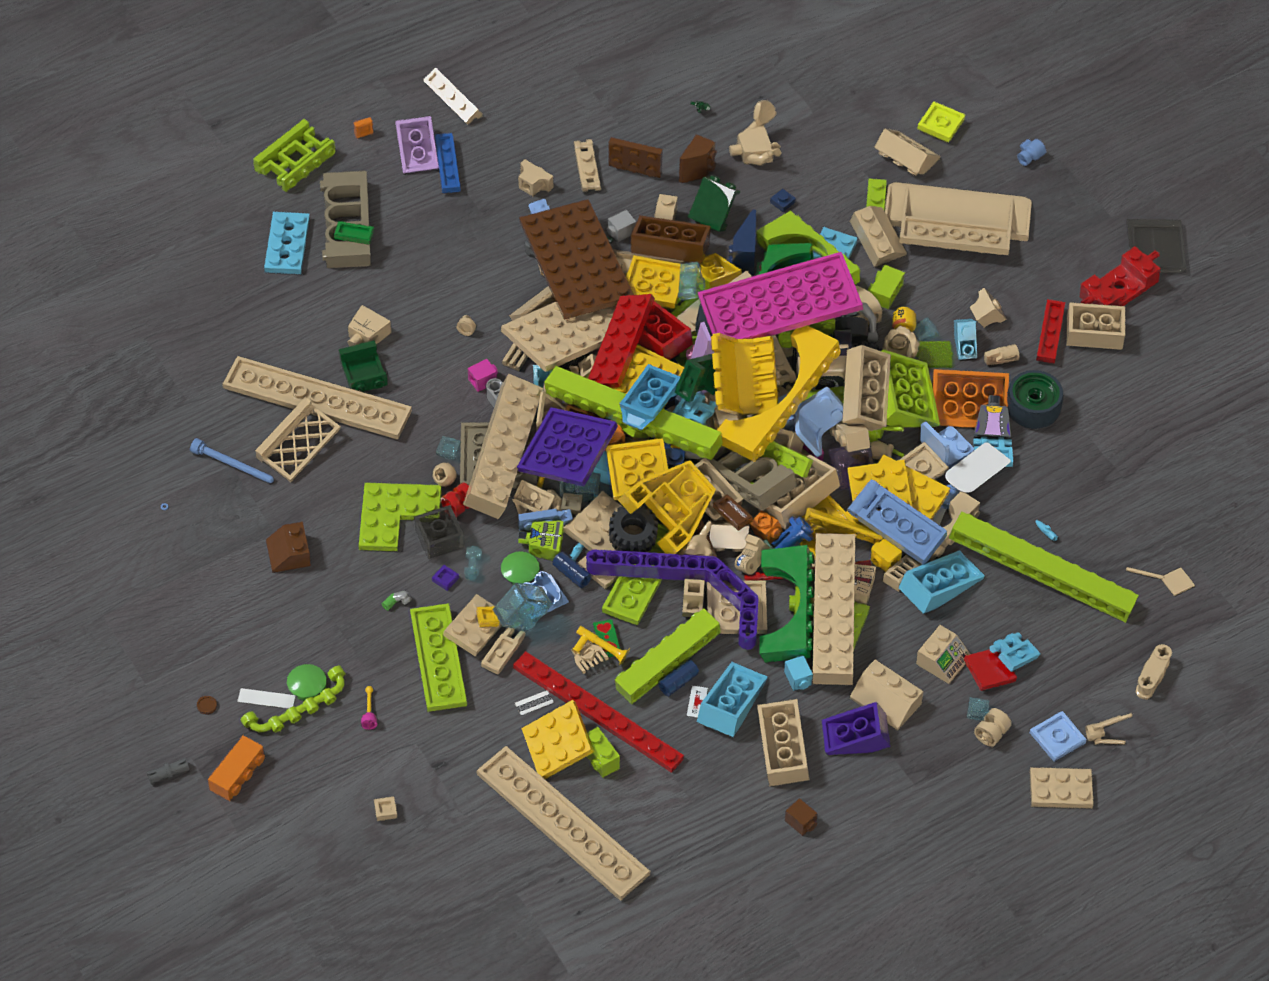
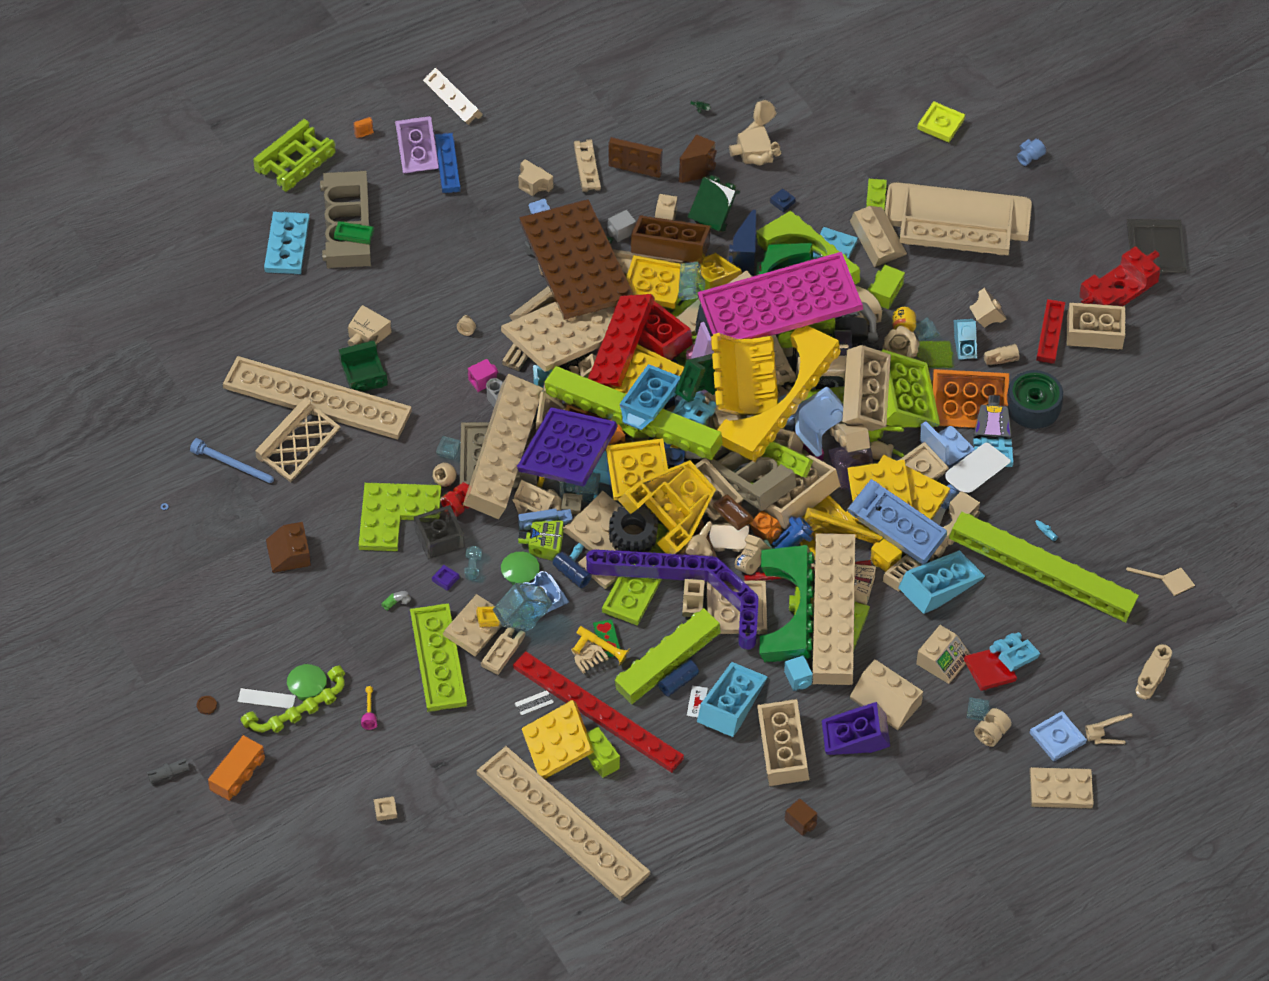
(906, 151): tan slope -> none

